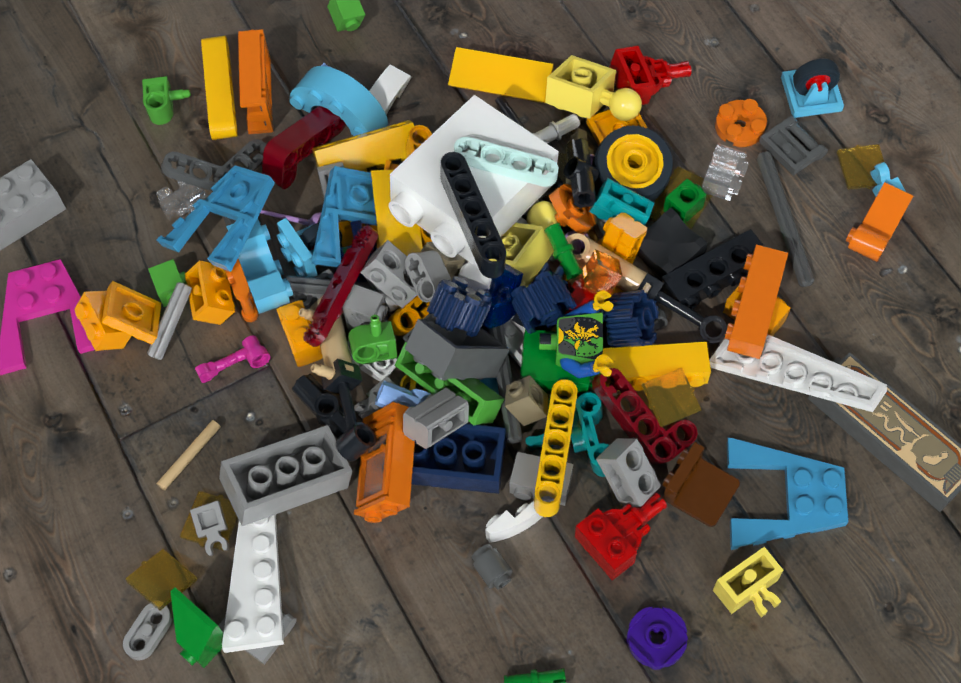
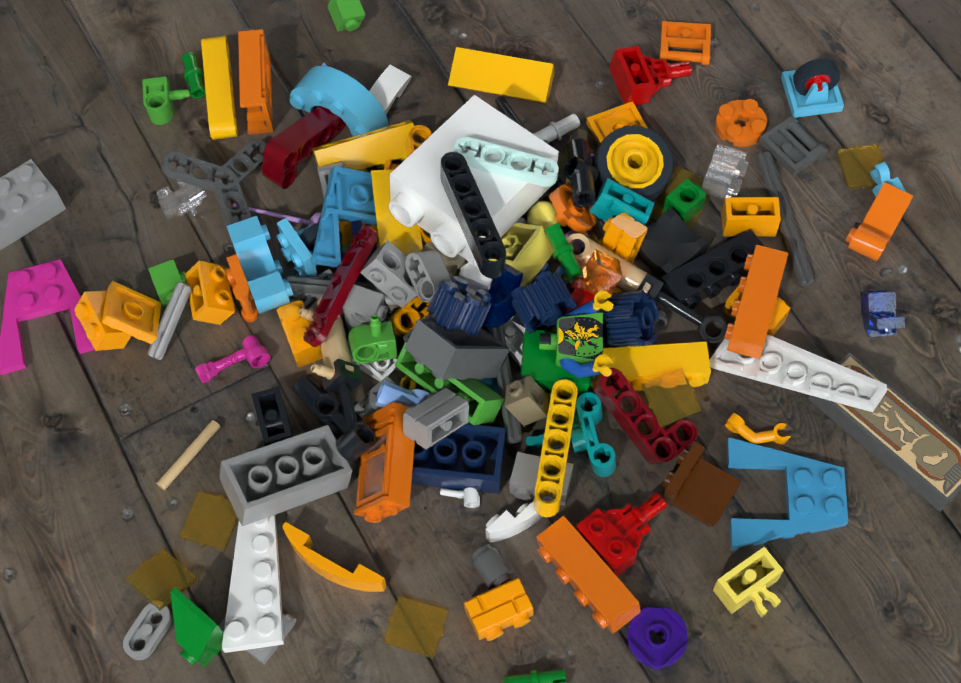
(193, 75): none -> green pin
(209, 523): light grey plate -> none
(235, 196): dark azure wing -> none
(272, 415): none -> black brick
(362, 578): none -> light orange slope
(416, 627): none -> clear yellow piece
(470, 496): none -> white hand
(499, 610): none -> light orange brick
(586, 87): light yellow brick -> none
(588, 575): none -> orange brick
(628, 472): light grey brick -> none
(685, 36): none -> orange plate
(737, 425): none -> light orange arm
(752, 213): none -> light orange brick
(879, 313): none -> clear blue brick

